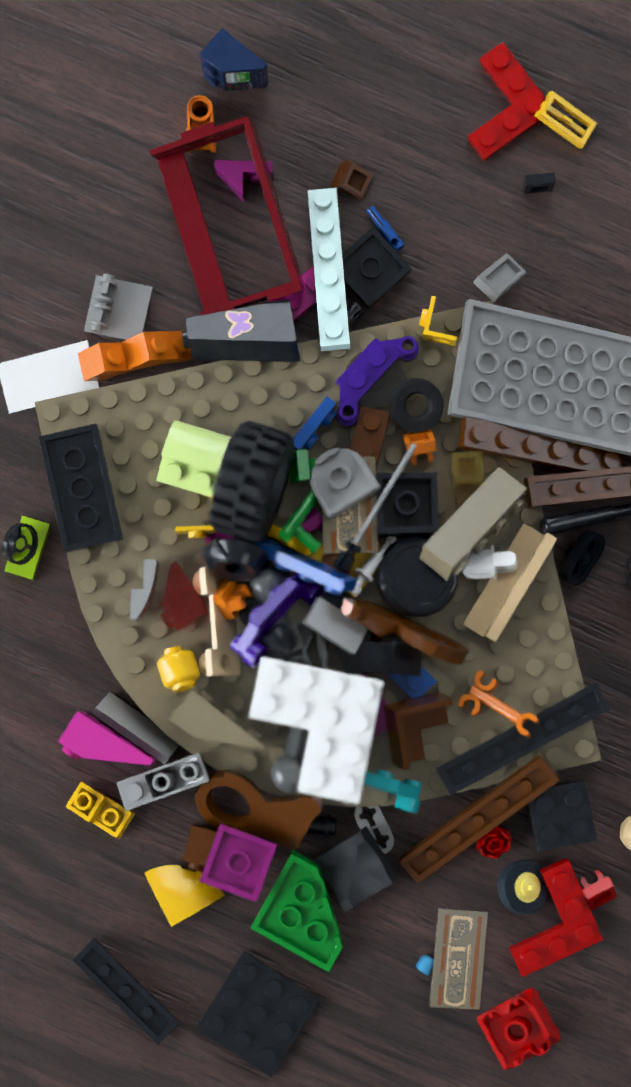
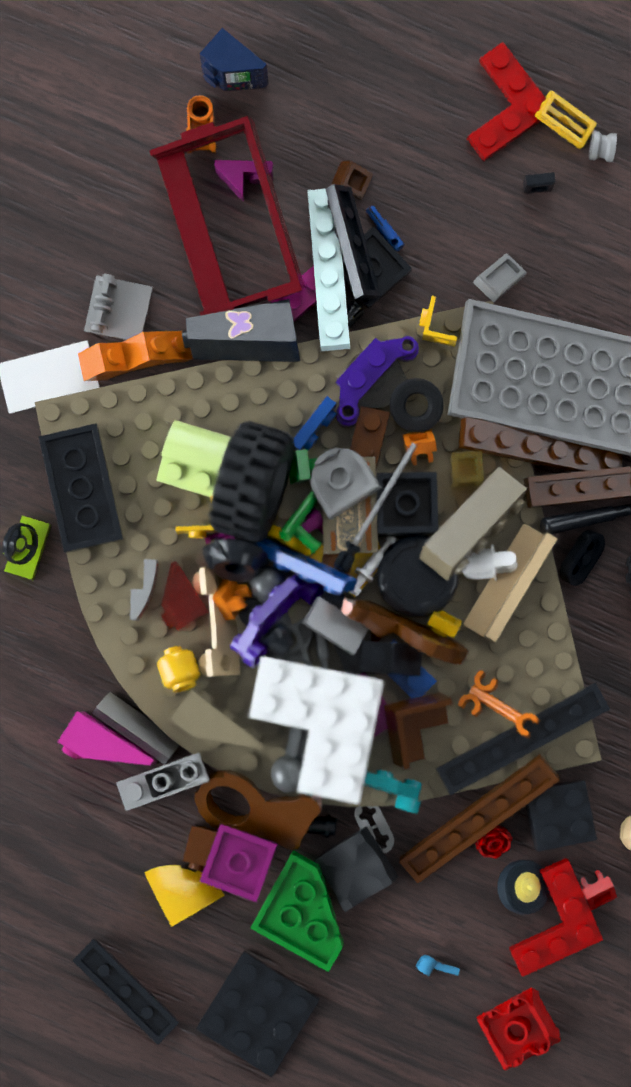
(100, 810): yellow slope -> none
(352, 242): none -> black plate
(444, 624): none -> yellow plate
(458, 959): sticker -> none
(603, 146): none -> light grey wheel

